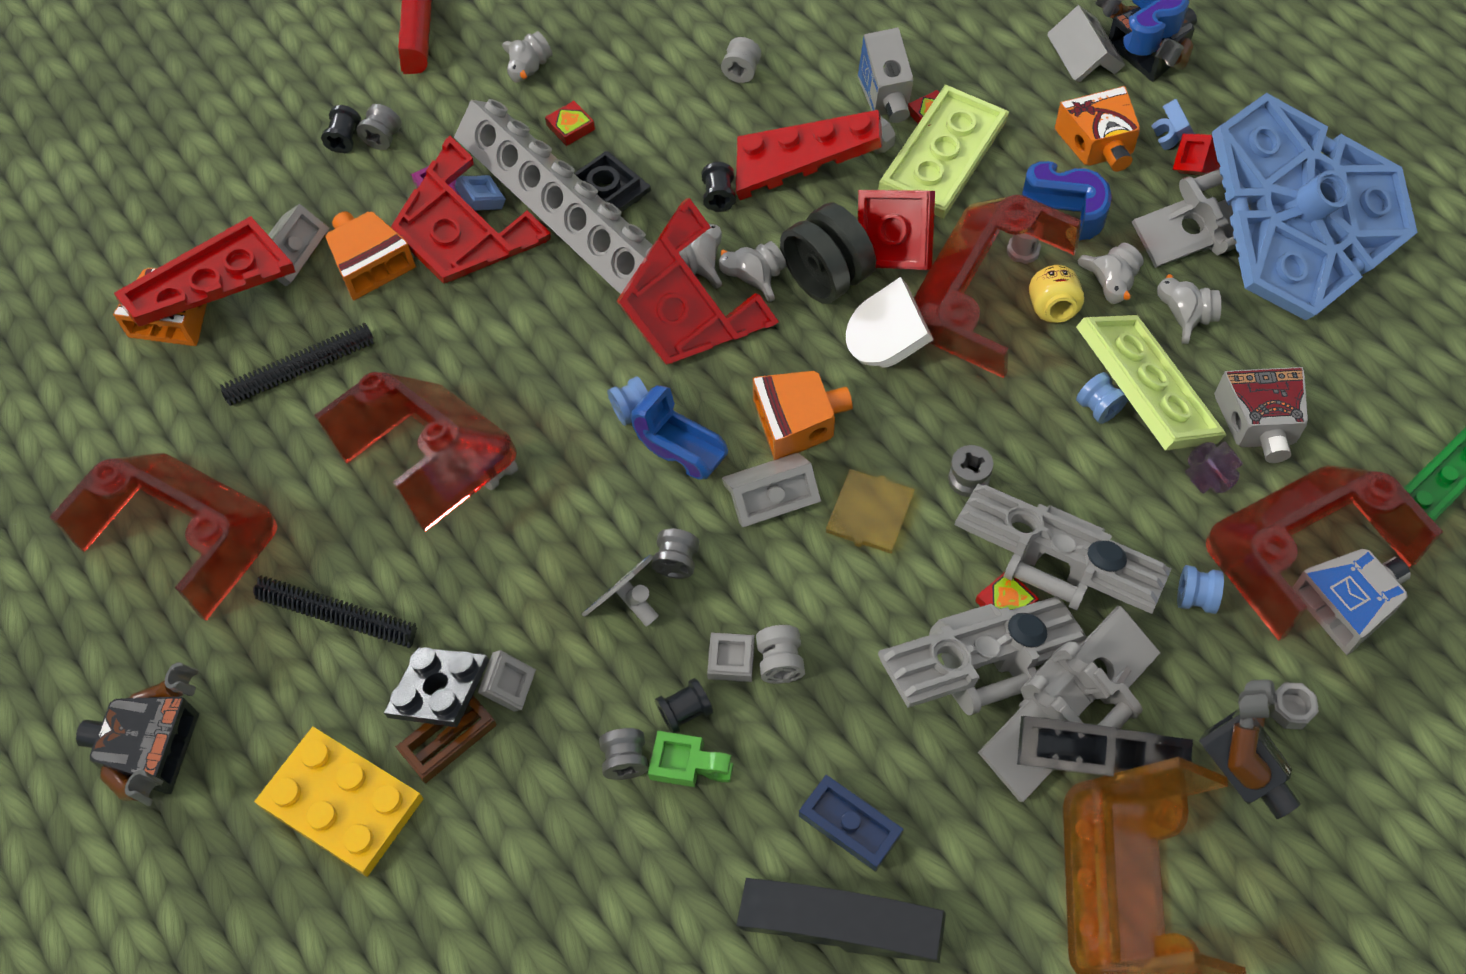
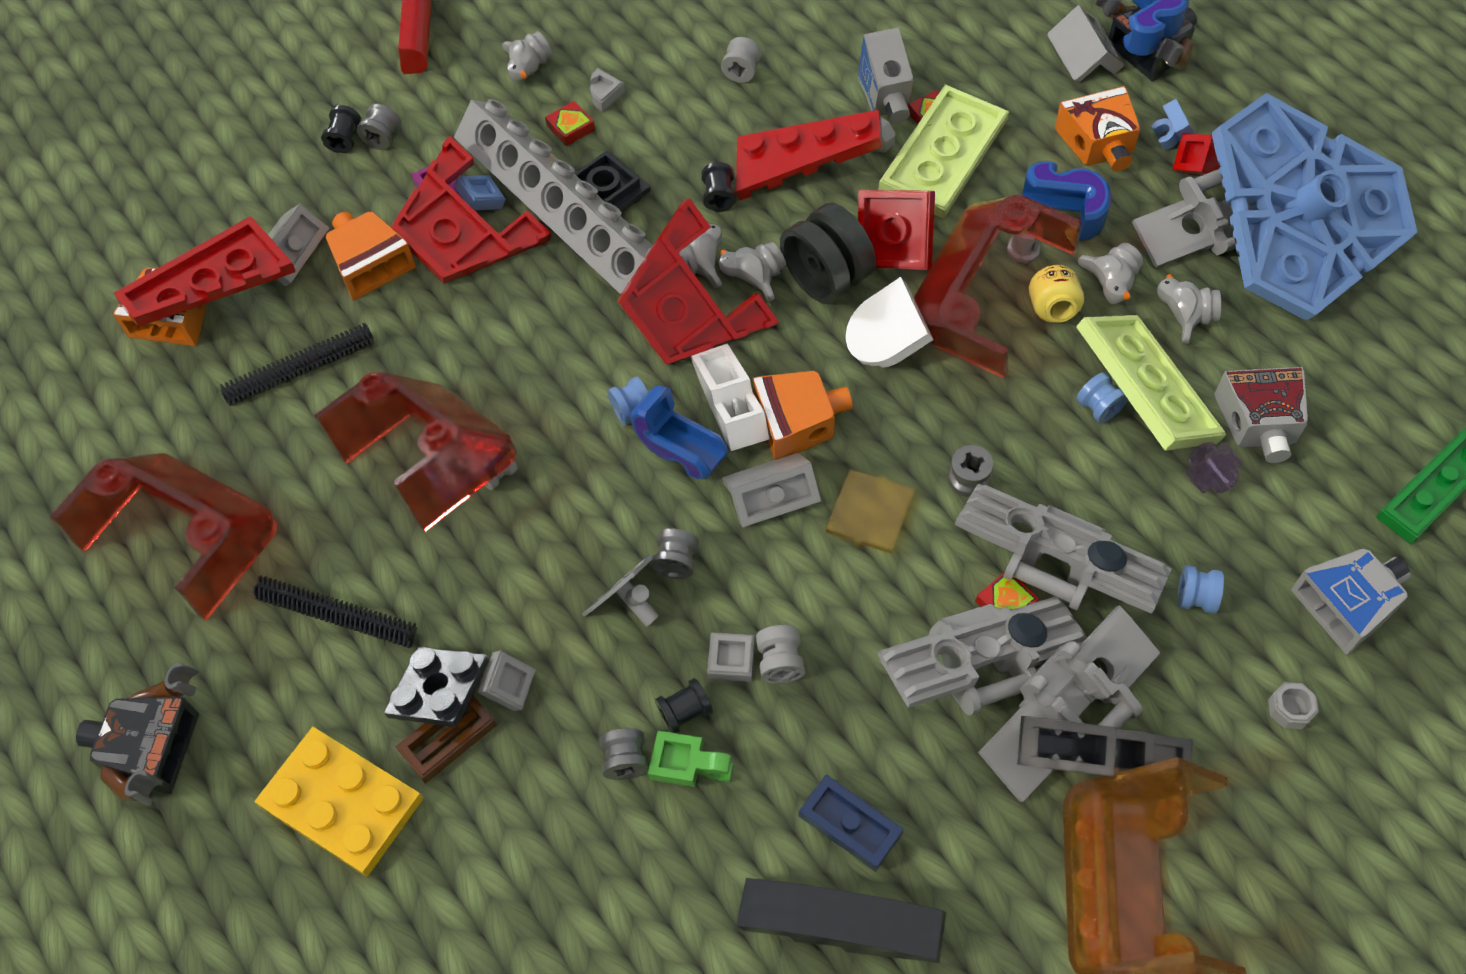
(604, 89): none -> light grey tile
(730, 397): none -> white slope
(1248, 753): torso -> none
(1258, 542): clear red windscreen -> none

